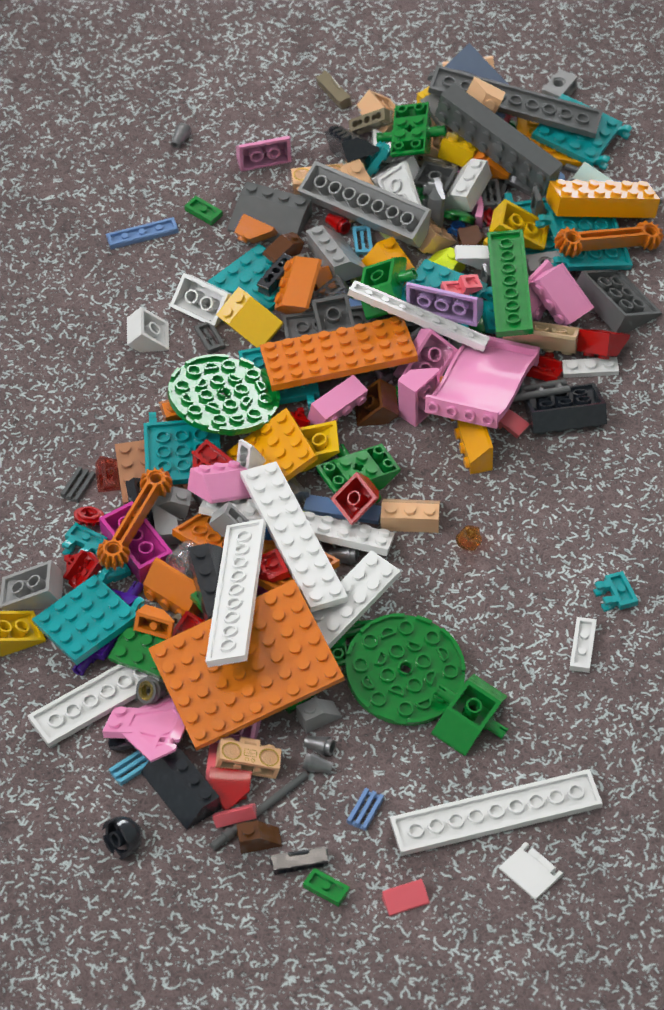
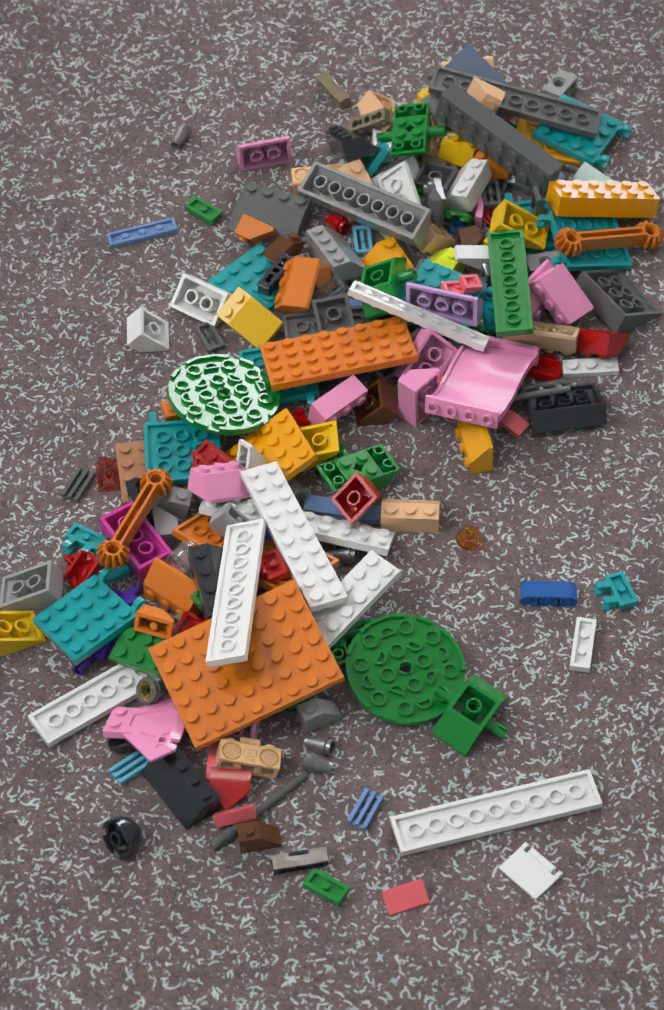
(88, 515): red gear -> none
(548, 593): none -> blue beam

